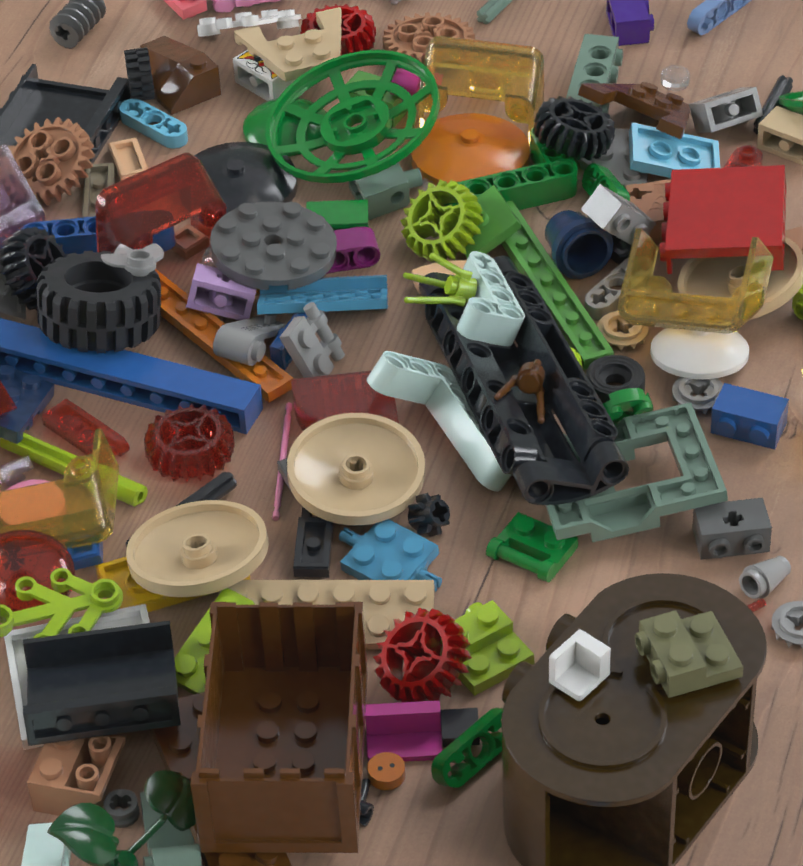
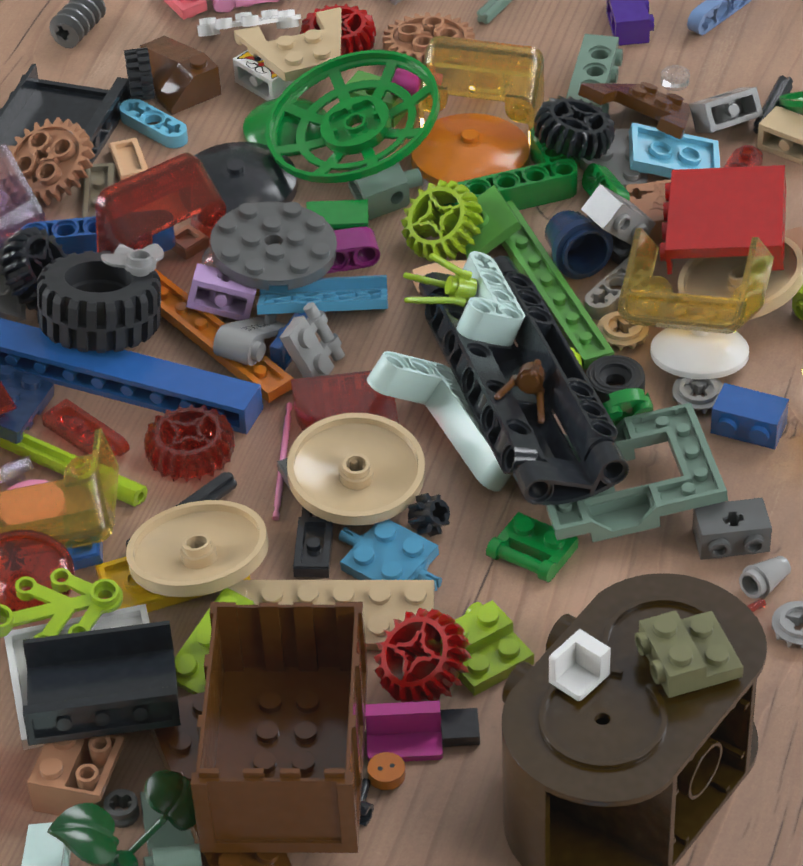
(460, 751): green beam -> none

